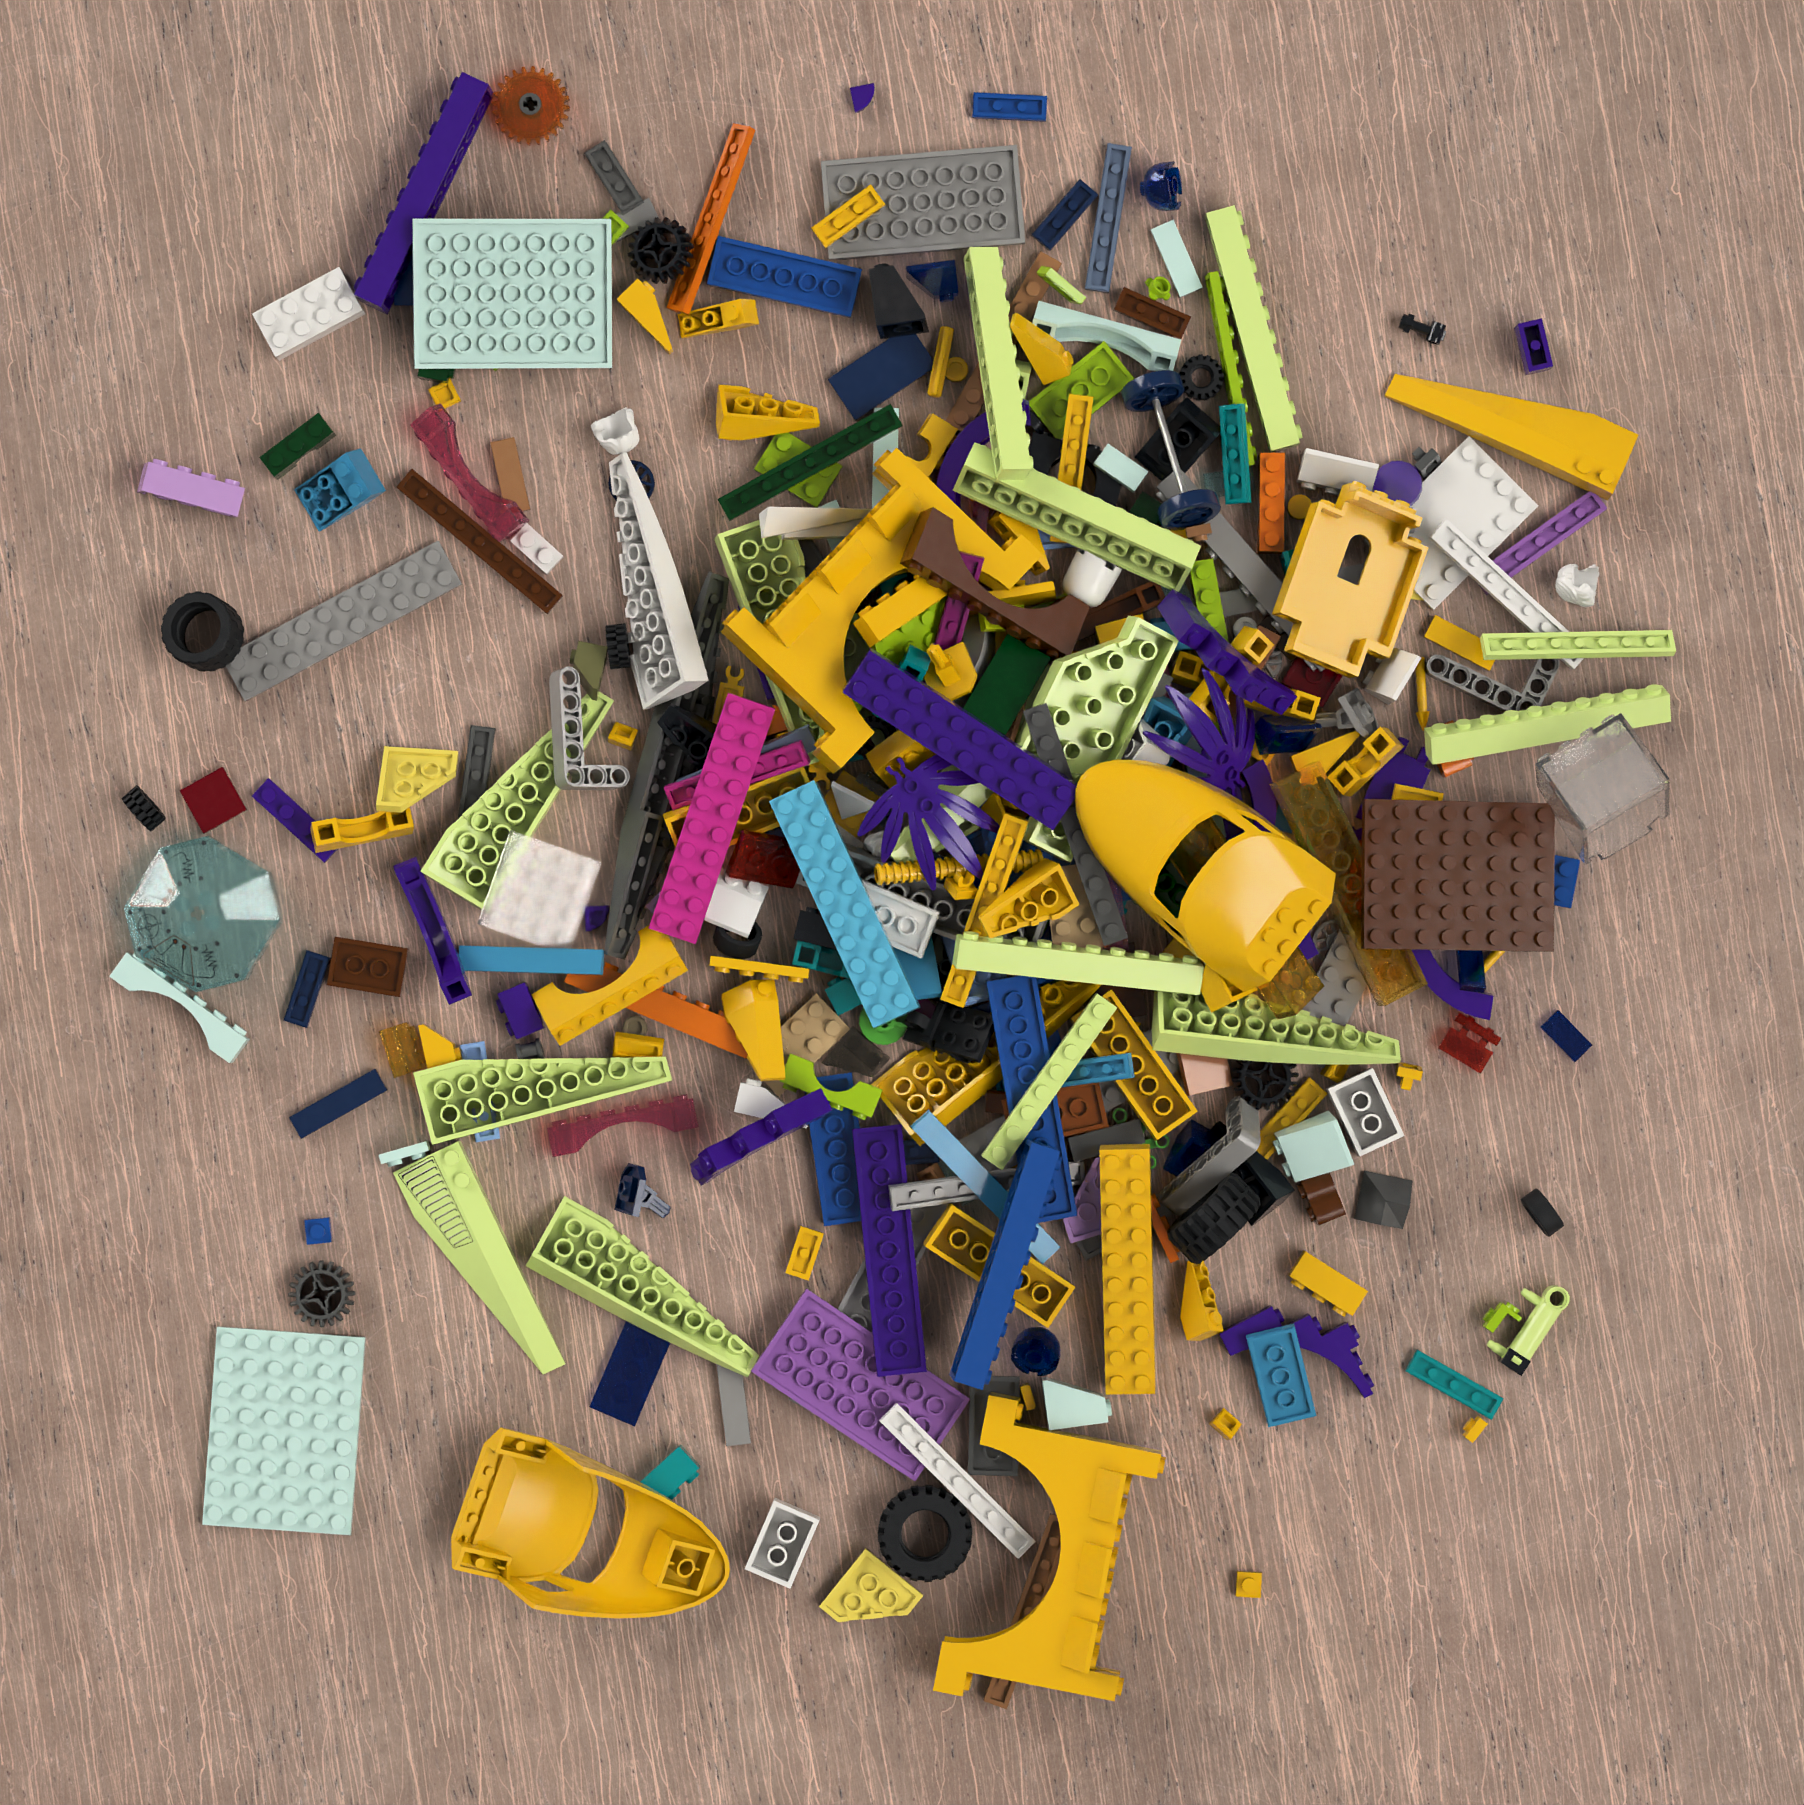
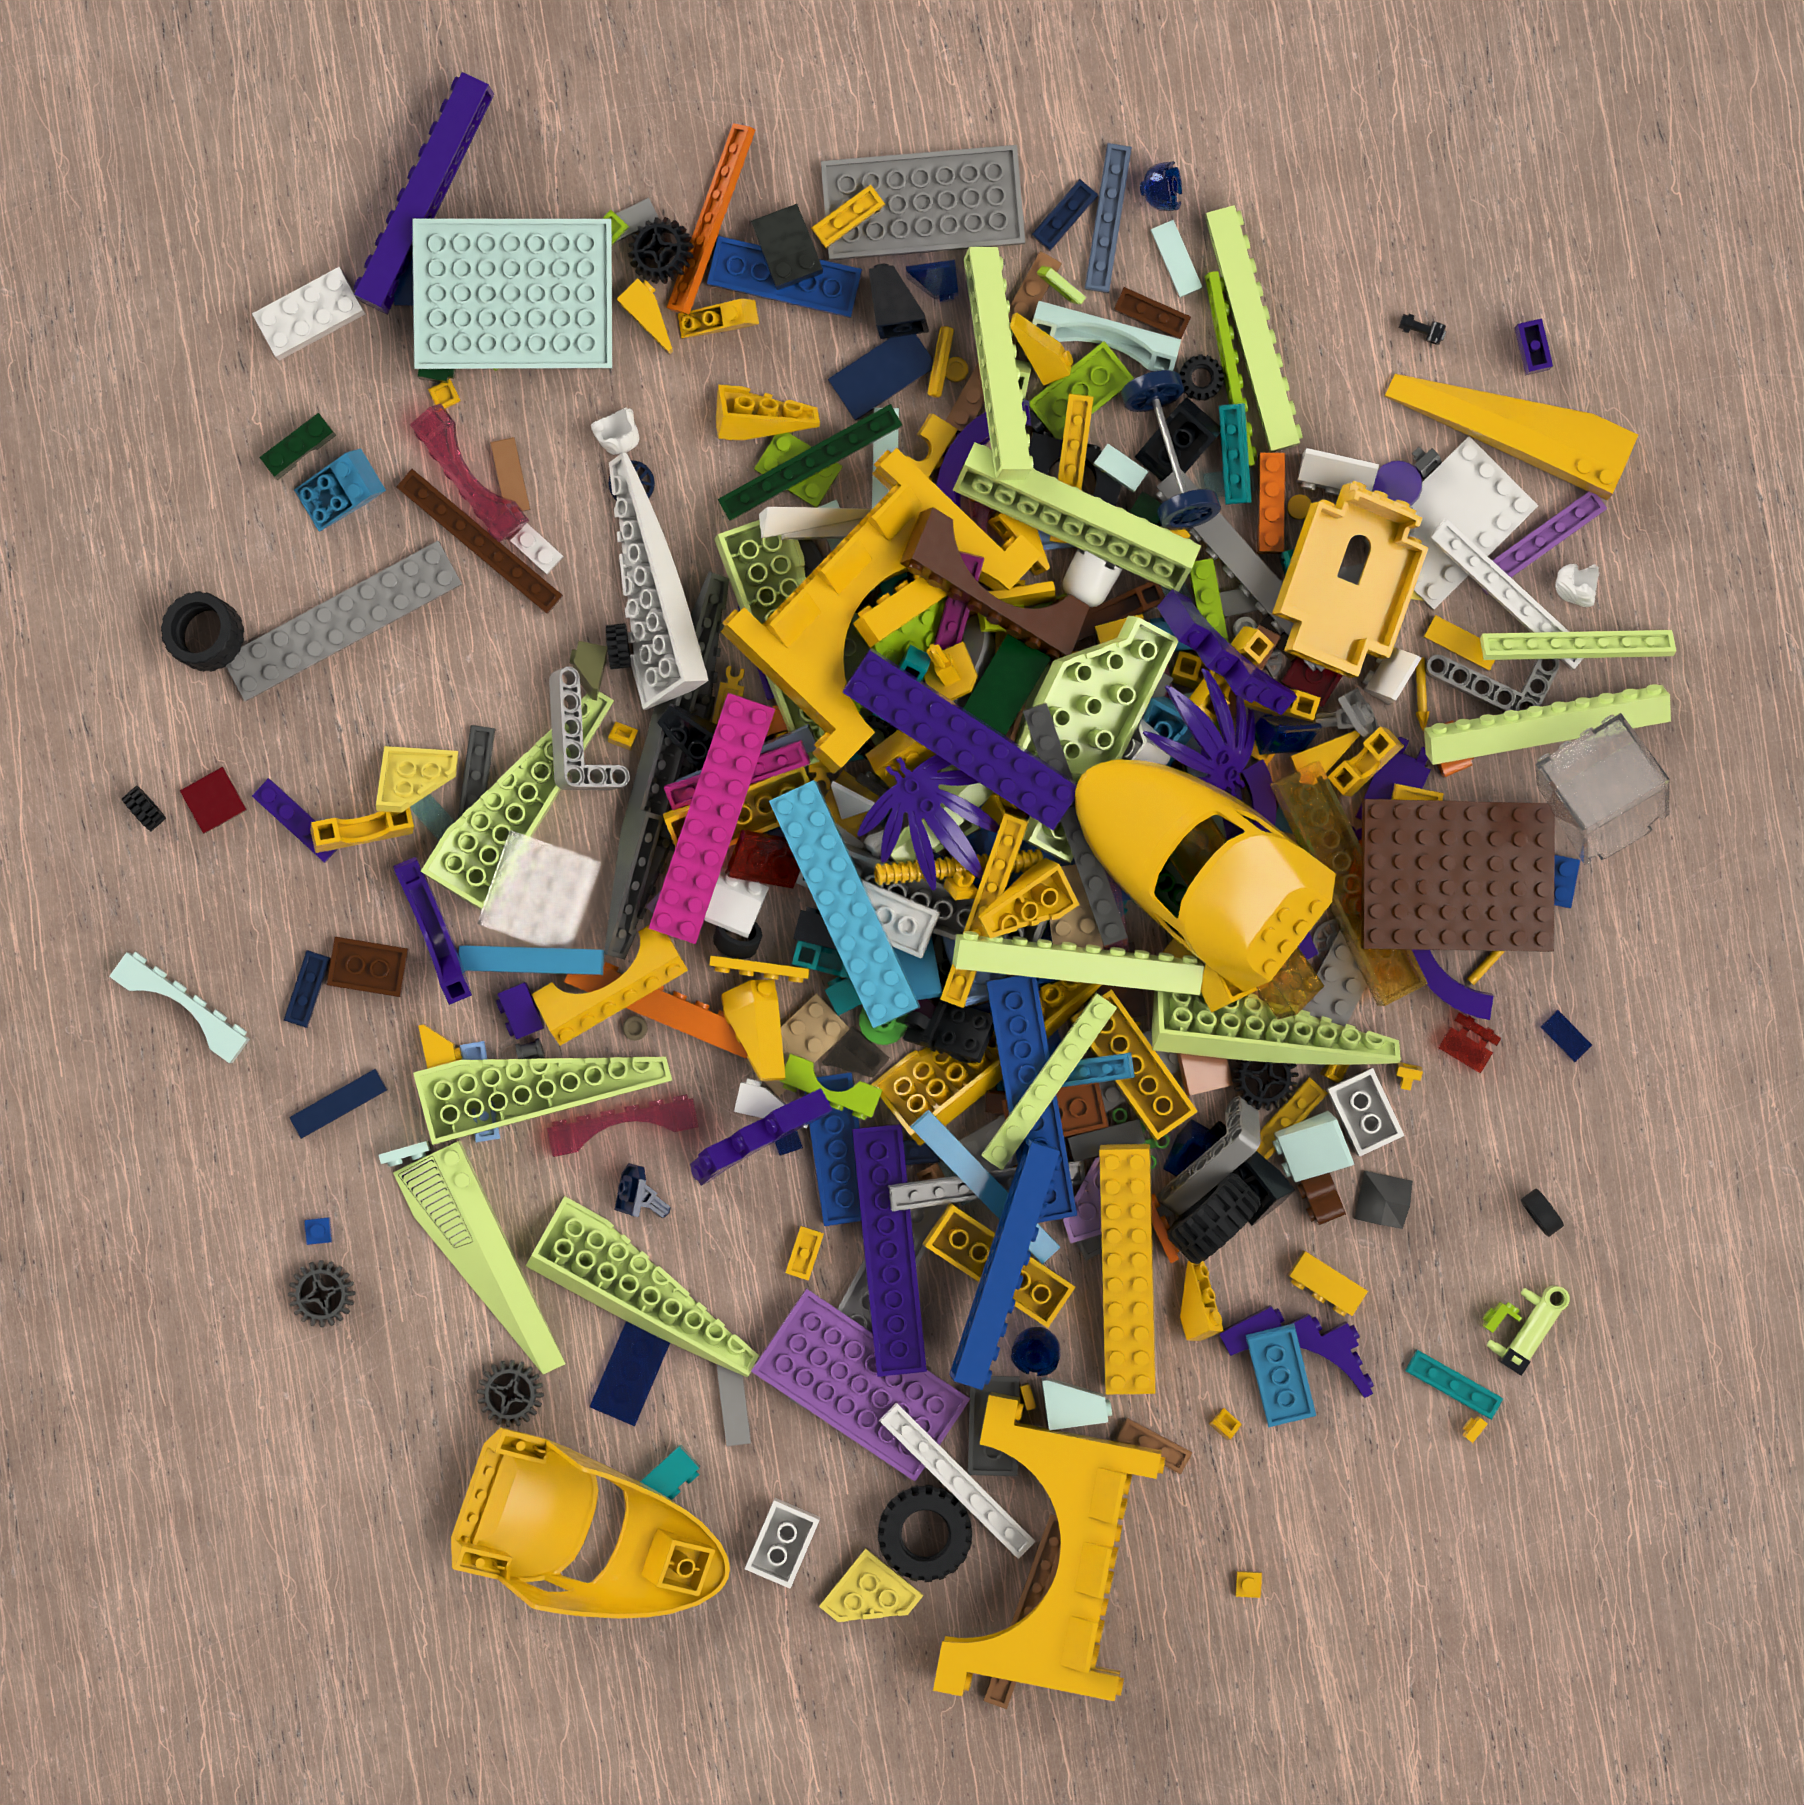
(190, 488): lavender wedge -> none
(237, 920): clear light blue windscreen -> none
(284, 1430): light aqua plate -> none
(402, 1049): clear yellow brick -> none
(432, 815): none -> clear light blue plate
(499, 1389): none -> dark grey gear
(543, 93): clear orange gear -> none
(595, 916): dark purple tile -> none
(613, 177): dark grey tile -> none
(637, 1045): yellow tile -> none
(787, 247): none -> pearl dark grey slope
(789, 1143): none -> clear blue tile
(862, 96): dark purple tile -> none
(1009, 107): blue tile -> none
(1138, 1435): none -> medium nougat tile
(1158, 288): lime plate -> none
(1199, 532): medium nougat plate -> none
(1471, 971): clear blue tile -> none

